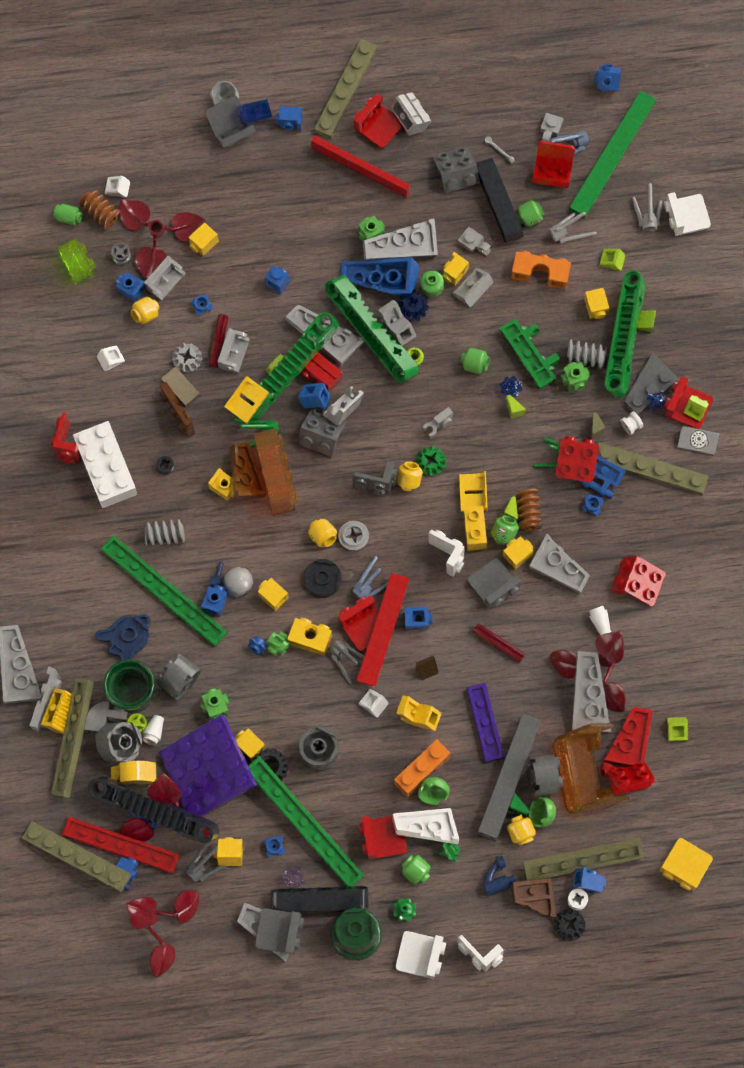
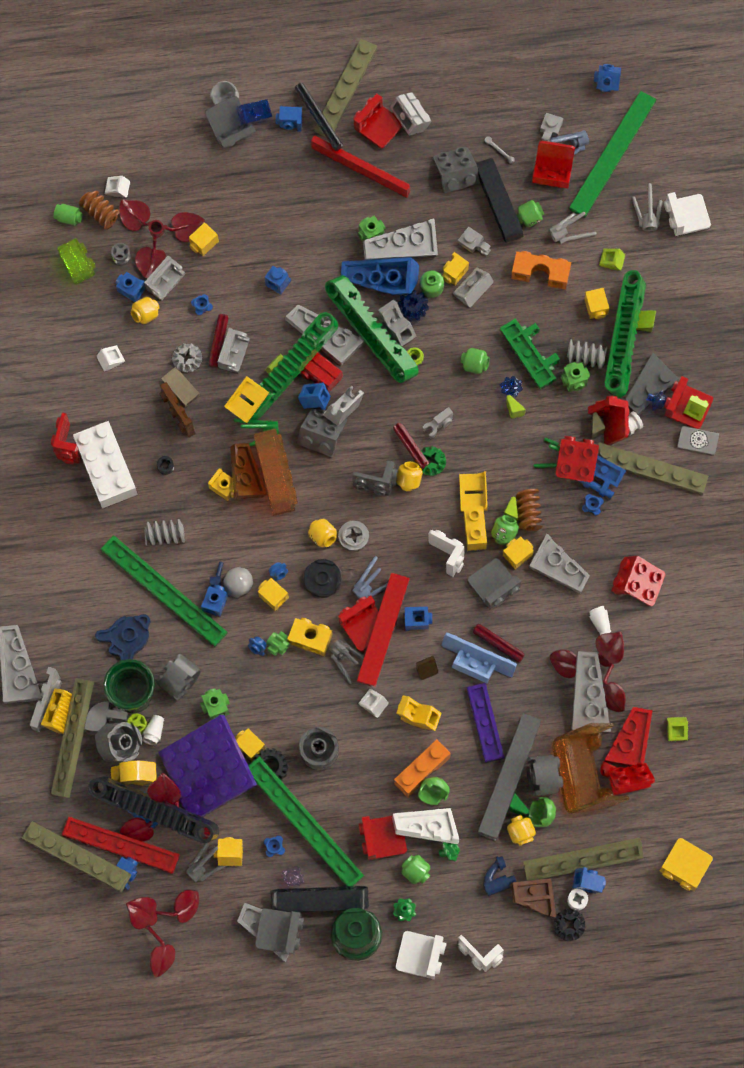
(278, 571): none -> blue plate
(318, 116): none -> black axle
(410, 445): none -> dark red axle
(475, 660): none -> medium blue bracket
(615, 418): none -> red bracket

